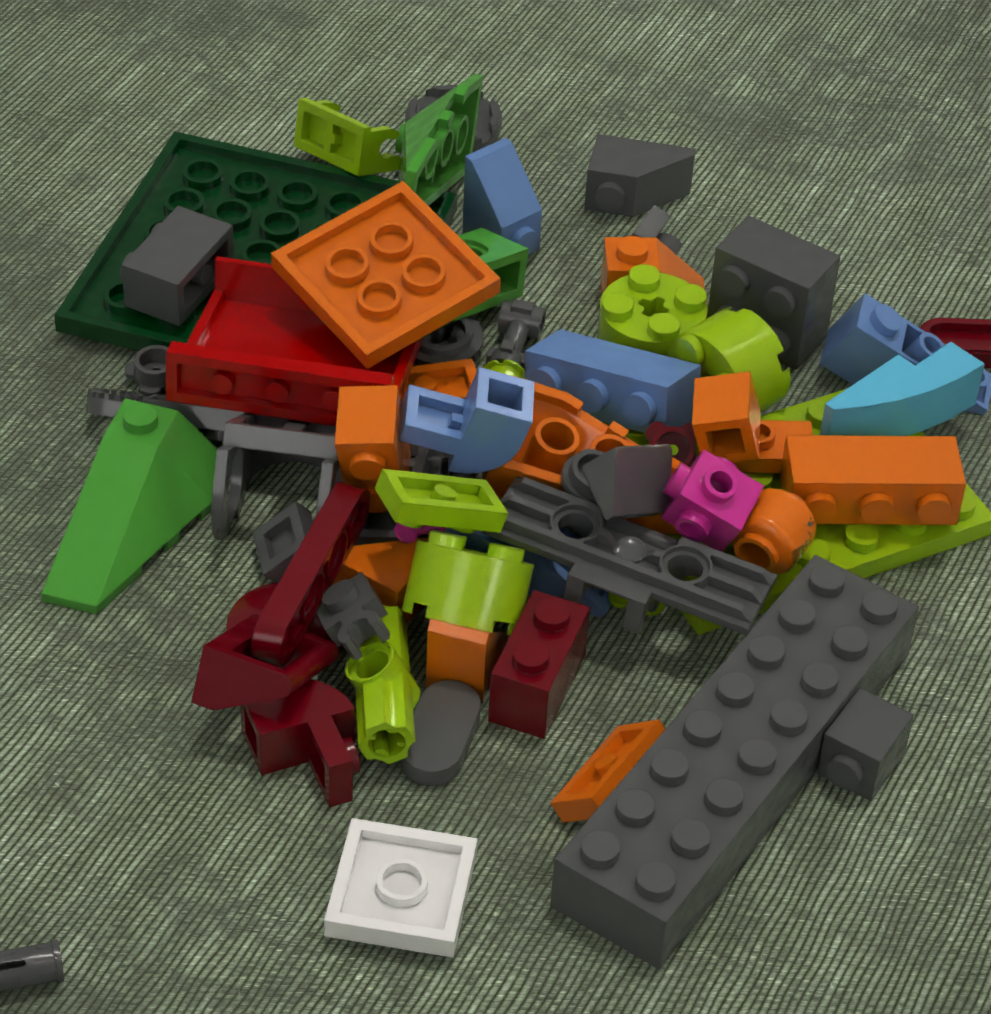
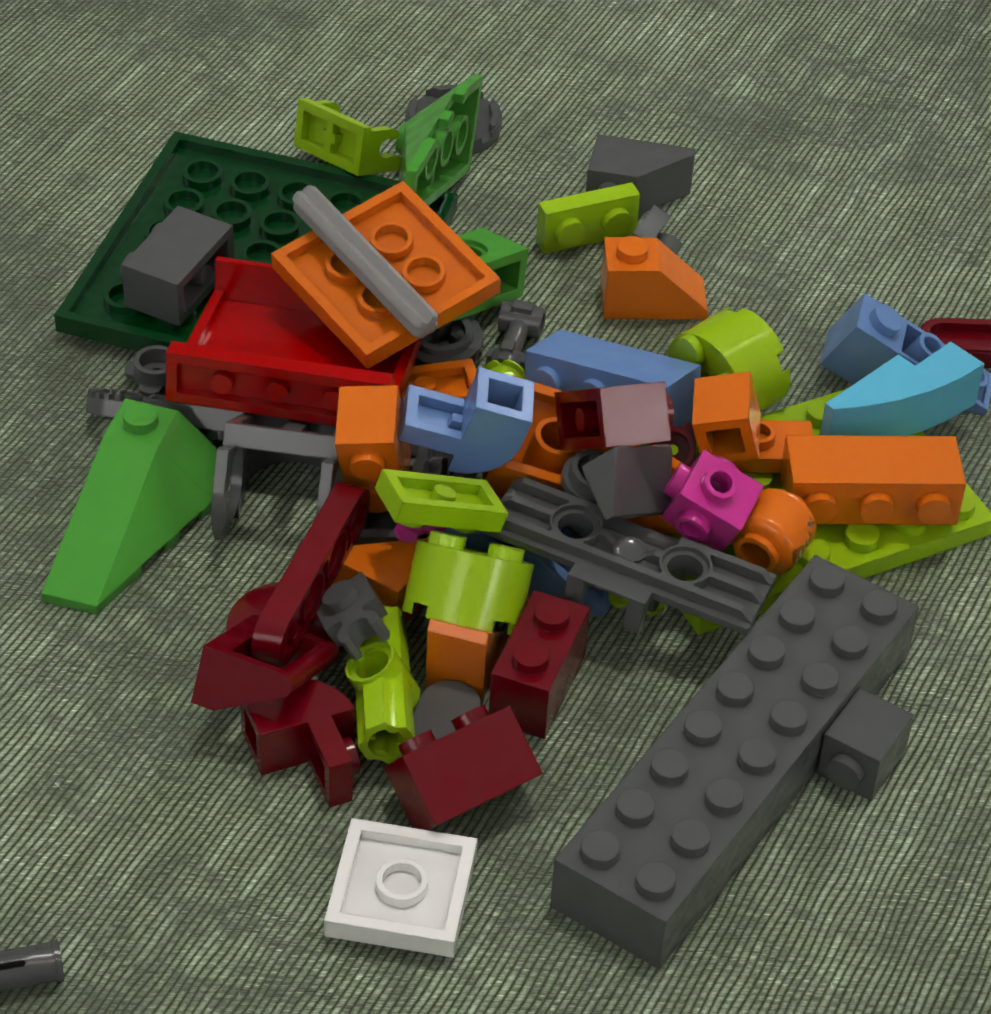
(281, 538): dark grey plate -> none
(365, 262): none -> light grey axle
(463, 768): none -> dark red brick
(501, 196): medium blue slope -> none
(587, 217): none -> lime plate
(605, 770): orange plate -> none
(614, 416): none -> brick
(649, 309): lime brick -> none
(780, 281): dark grey brick -> none

